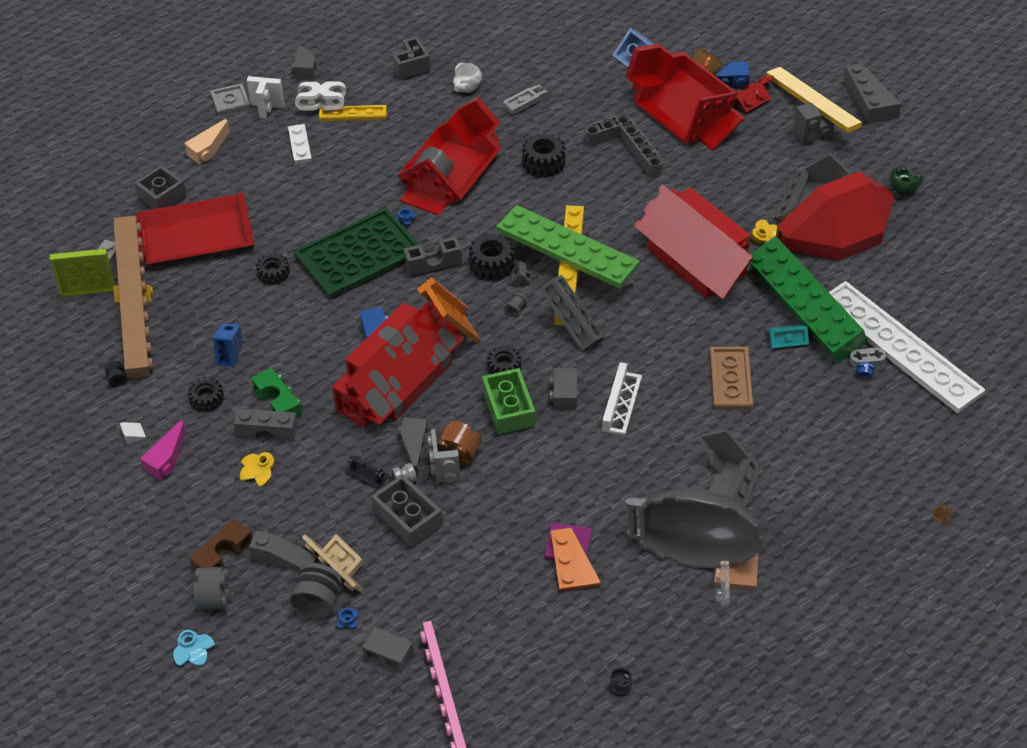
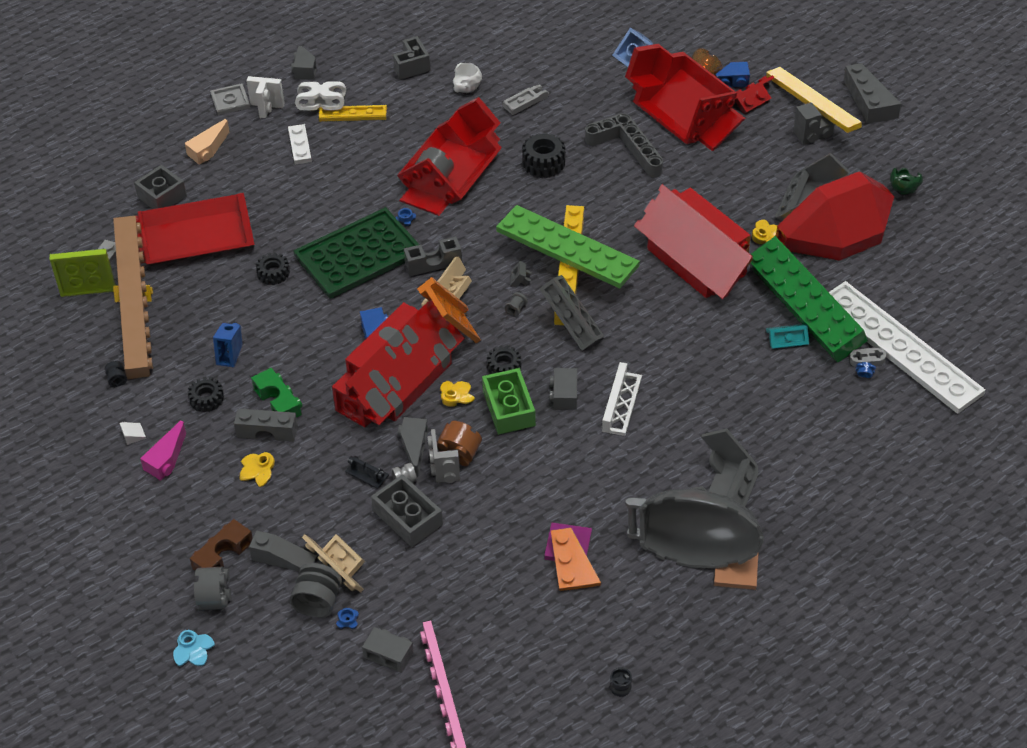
(453, 279): none -> tan bracket
(455, 393): none -> yellow plate
(491, 256): black tyre -> none
(723, 592): clear plate -> none
(731, 378): medium nougat tile -> none
(938, 512): clear orange hinge -> none

